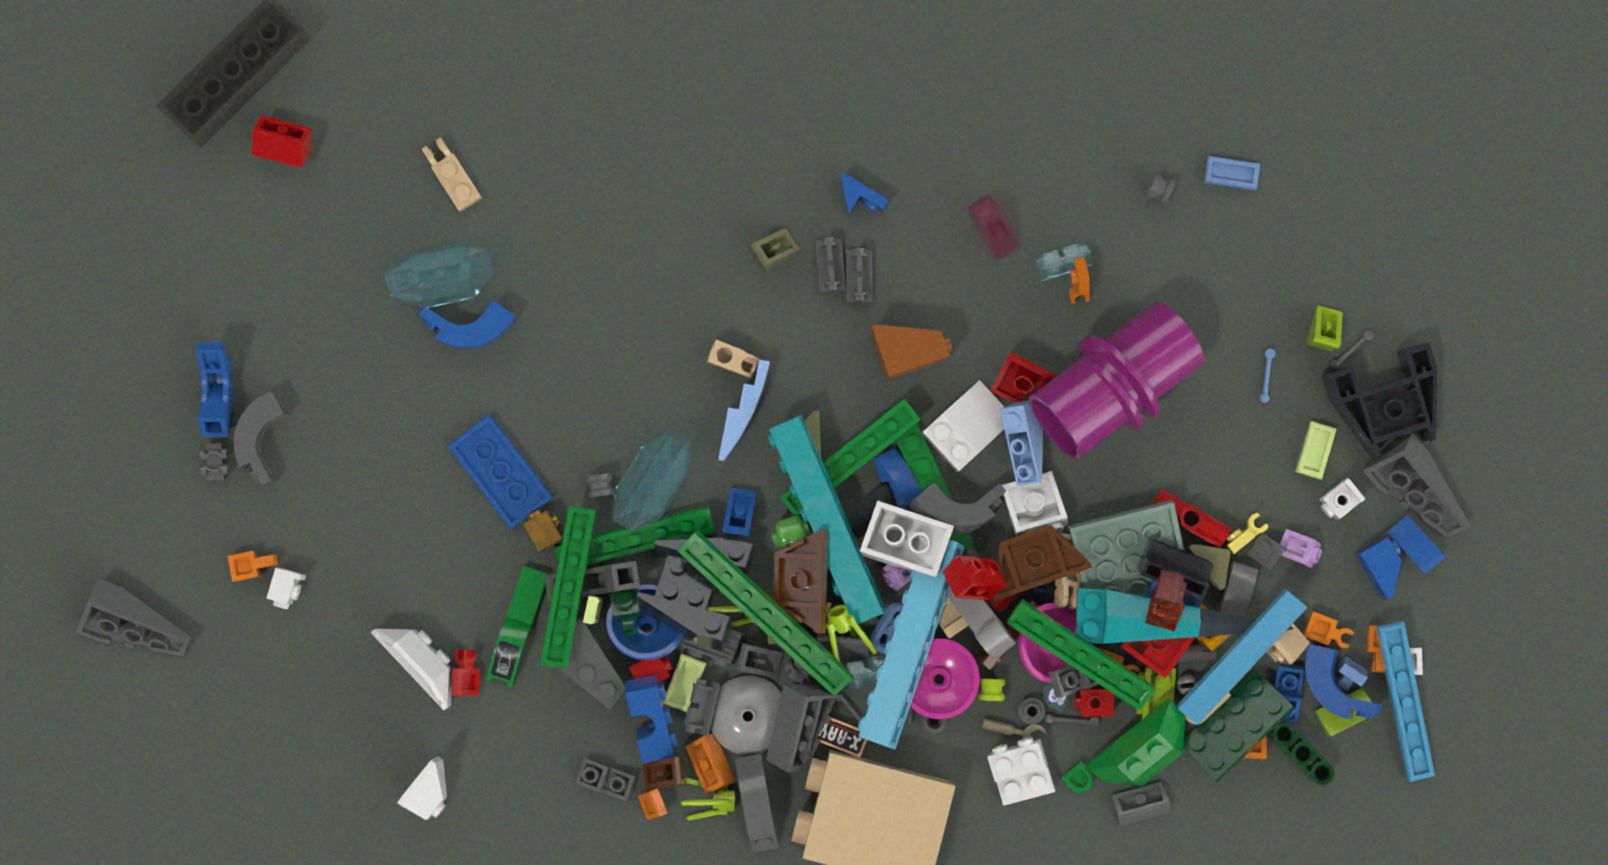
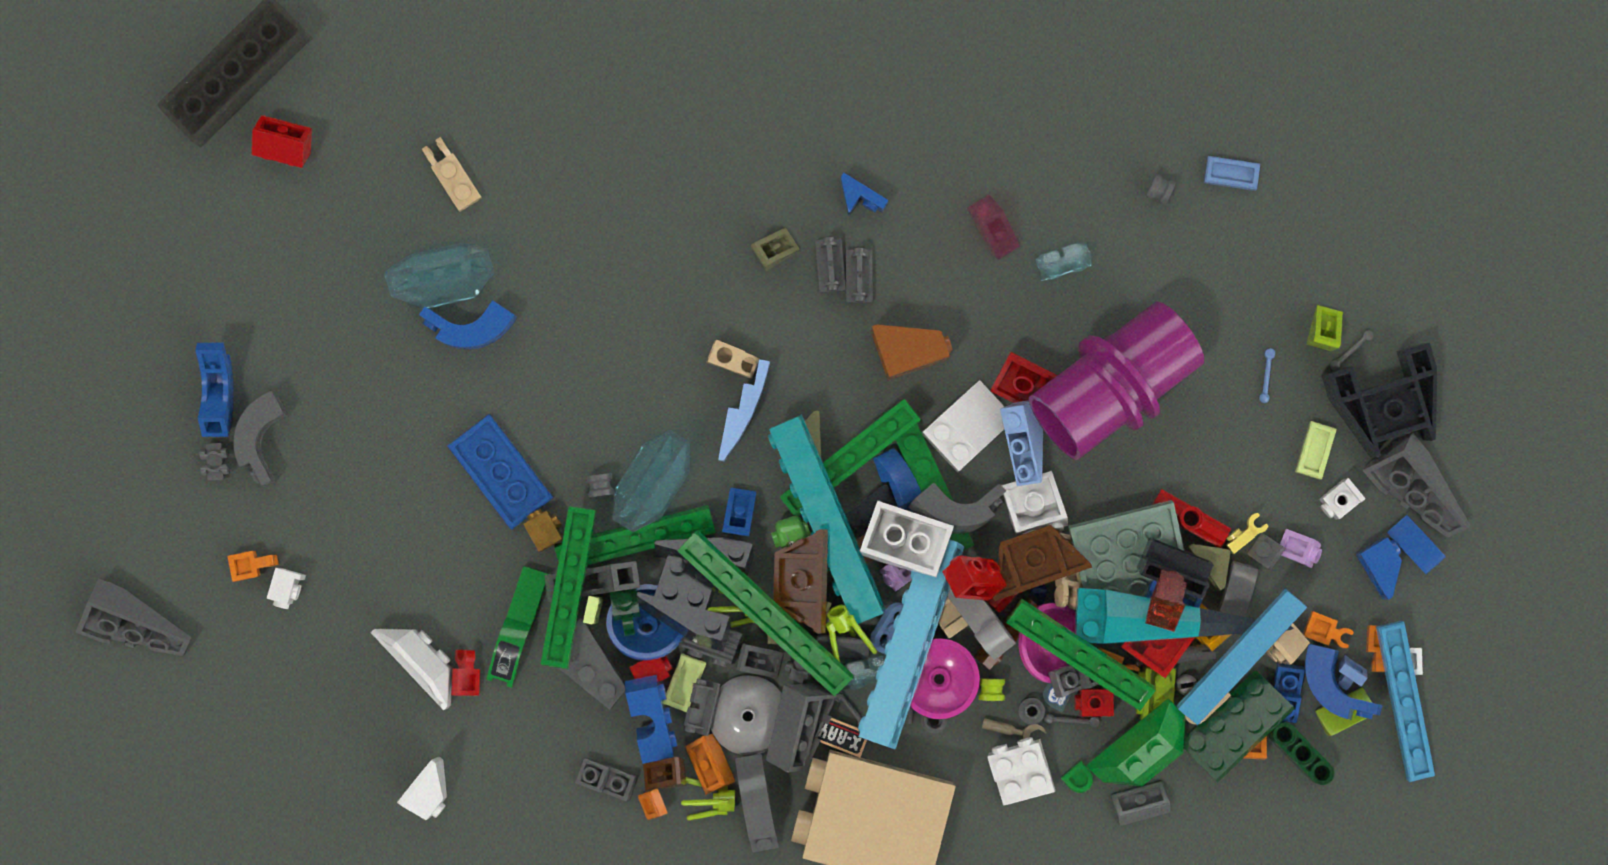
(1079, 280): orange plate -> none

